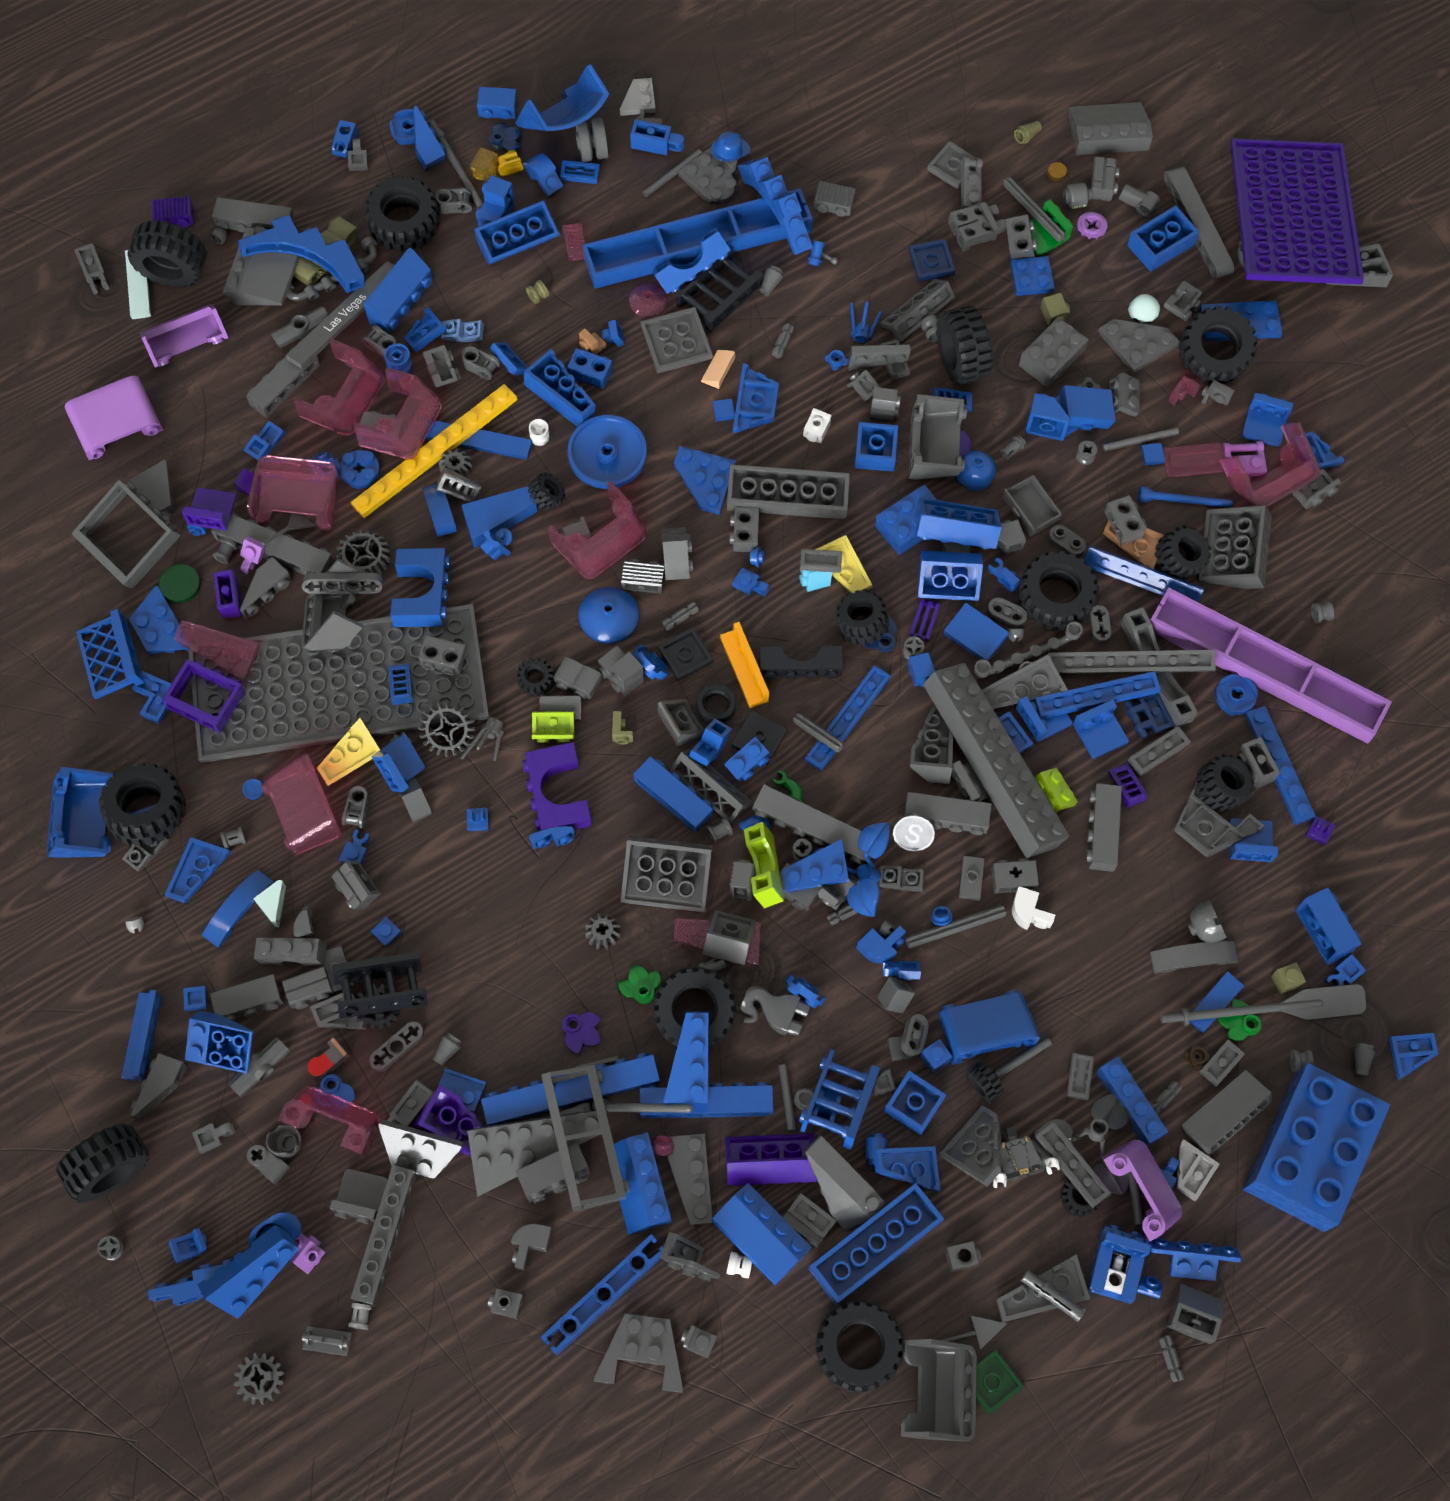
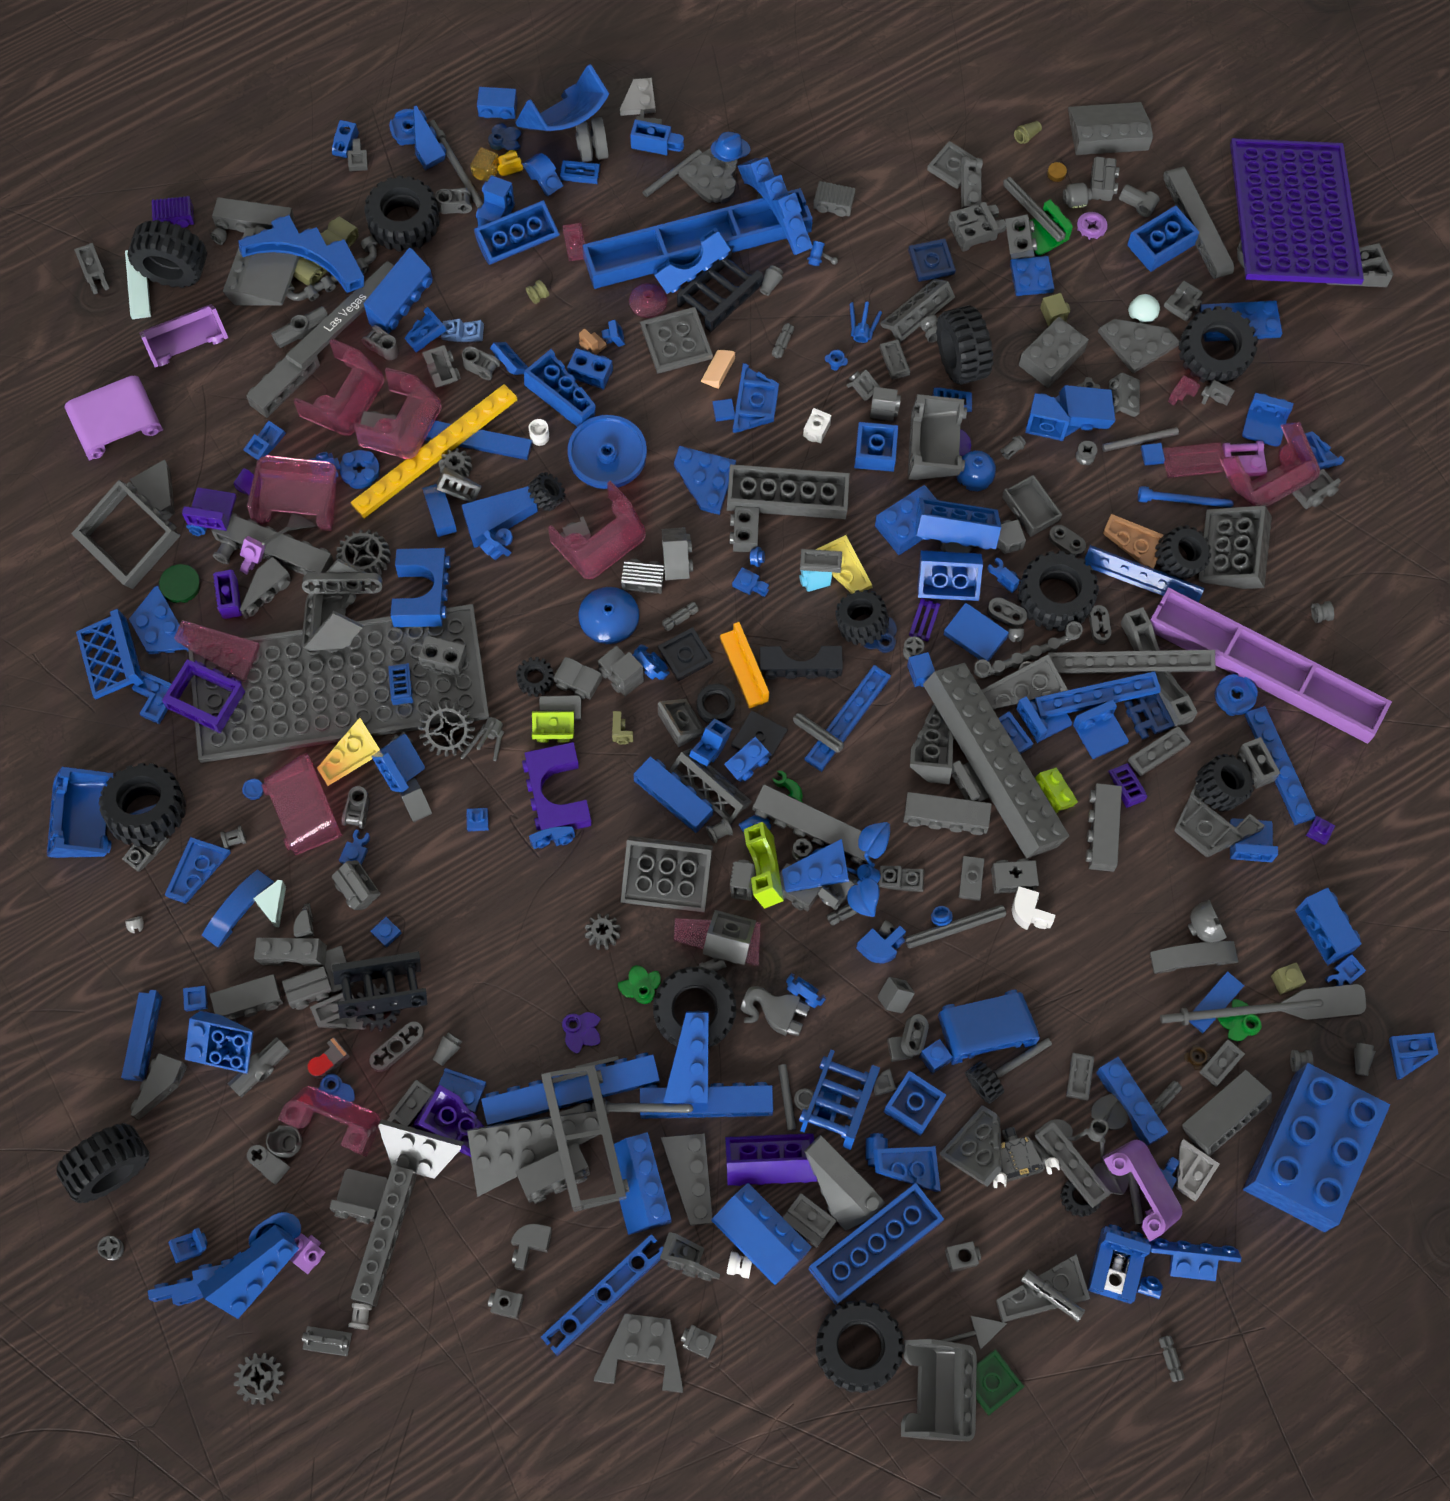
(209, 1136): dark grey plate -> none
(398, 358): blue wheel -> none
(663, 1145): clear pink plate -> none
(877, 355): dark grey wing -> none
(904, 969): blue plate -> none
(913, 831): tile -> none
(1121, 521): dark grey brick -> none
(1196, 1314): dark grey slope -> none

